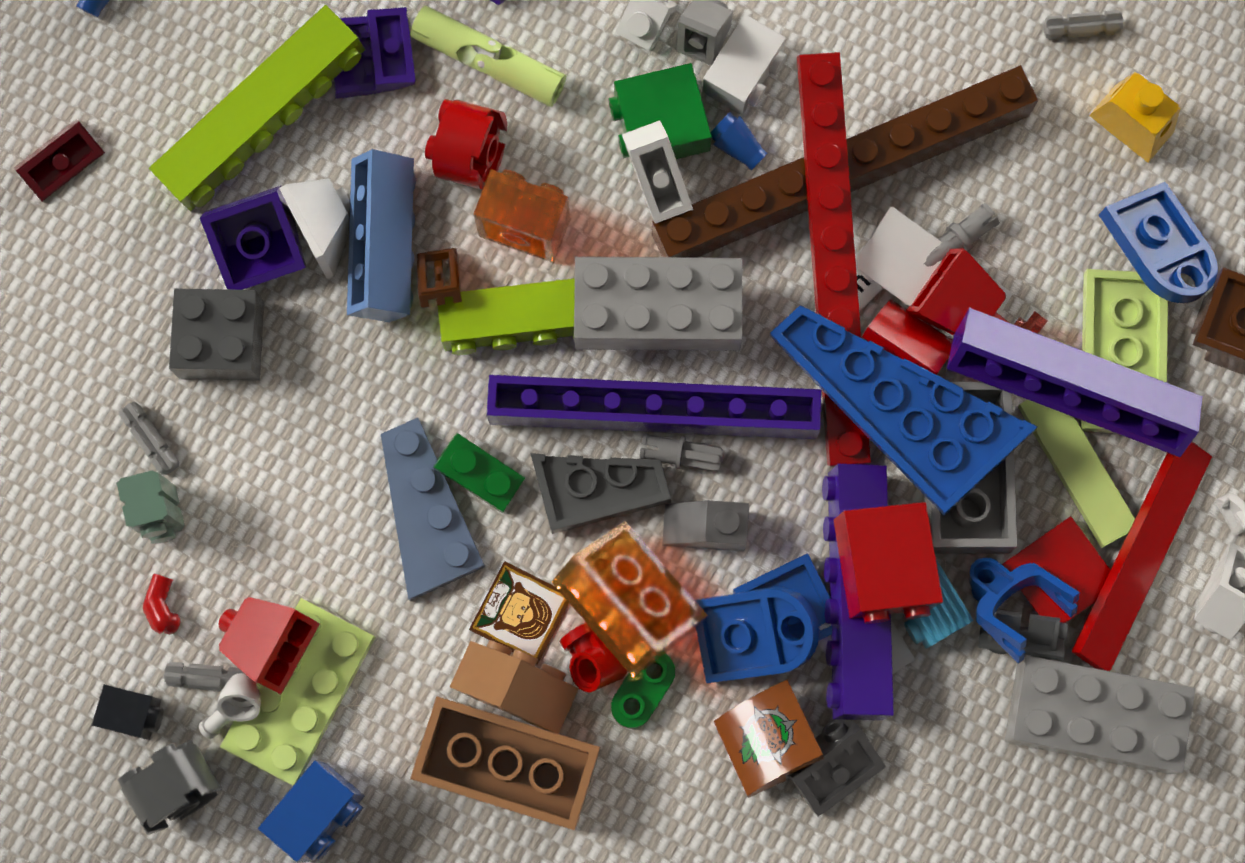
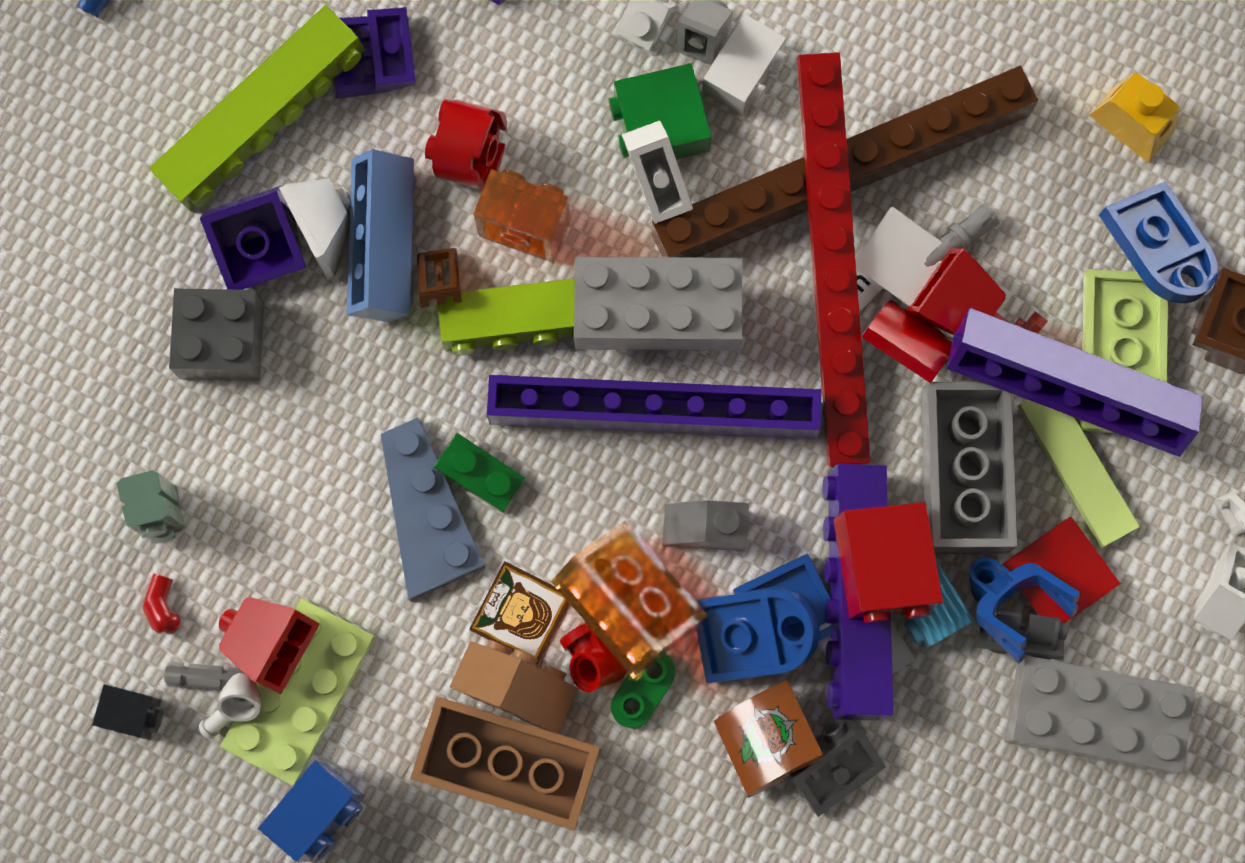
(59, 160): dark red slope -> none
(149, 438): light grey axle -> none
(170, 787): dark grey brick -> none
(492, 59): yellowish green piece -> none
(594, 490): dark grey wing -> none
(682, 452): light grey axle -> none
(737, 140): blue cone -> none
(916, 418): blue wing -> none
(1083, 24): light grey axle -> none
(1140, 557): red tile -> none

